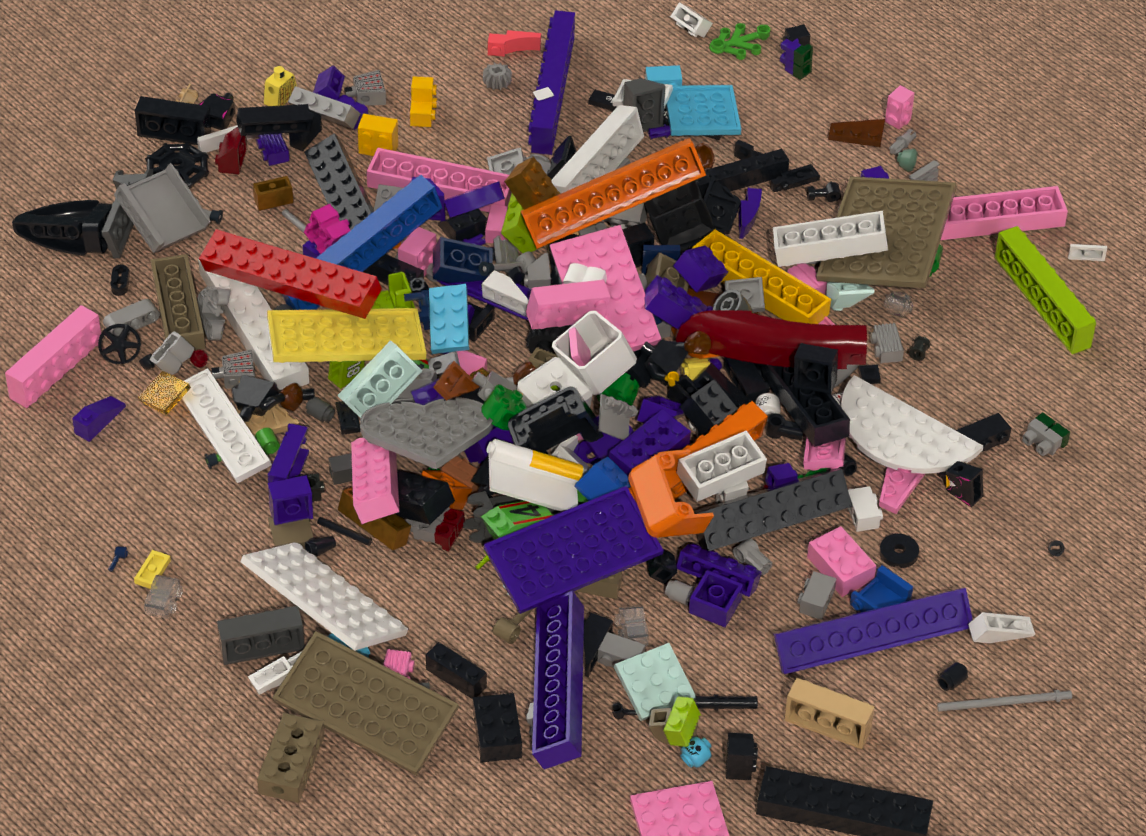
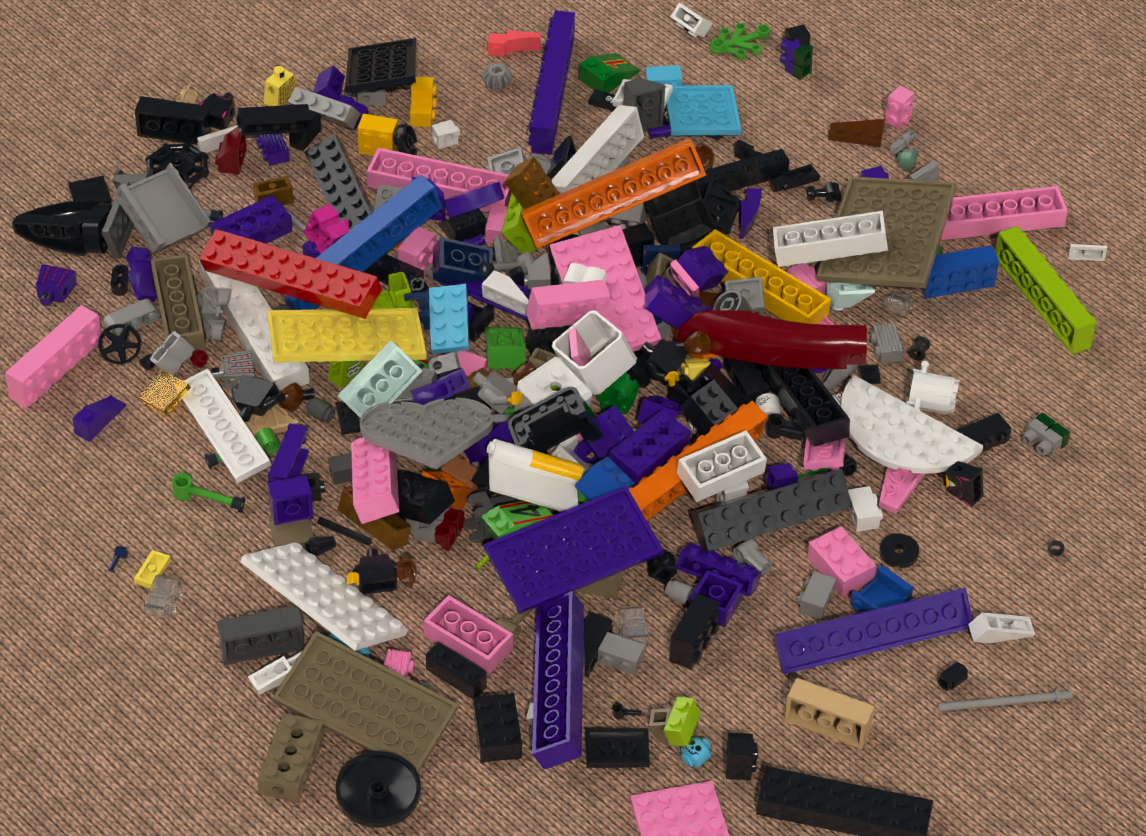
(54, 284): none -> dark purple torso
(90, 189): none -> black tile
(141, 273): none -> dark purple slope
(184, 489): none -> bright green piece
(260, 221): none -> dark purple brick
(378, 789): none -> black dish
(379, 573): none -> black torso
(381, 65): none -> black plate
(405, 139): none -> black plate
(445, 134): none -> white brick
(454, 382): dark orange wing -> none
(468, 634): none -> bright pink brick
(503, 405): green brick -> none
(505, 347): none -> bright green slope
(543, 93): white sticker -> none
(605, 71): none -> green slope
(615, 417): light grey hinge -> none
(617, 748): none -> black plate
(653, 680): light aqua plate -> none
(656, 502): orange windscreen -> none
(684, 279): none -> bright pink tile
(694, 631): none -> black brick
(726, 702): black pin -> none
(815, 368): black brick -> none
(932, 391): none -> white container
(962, 272): none -> blue brick

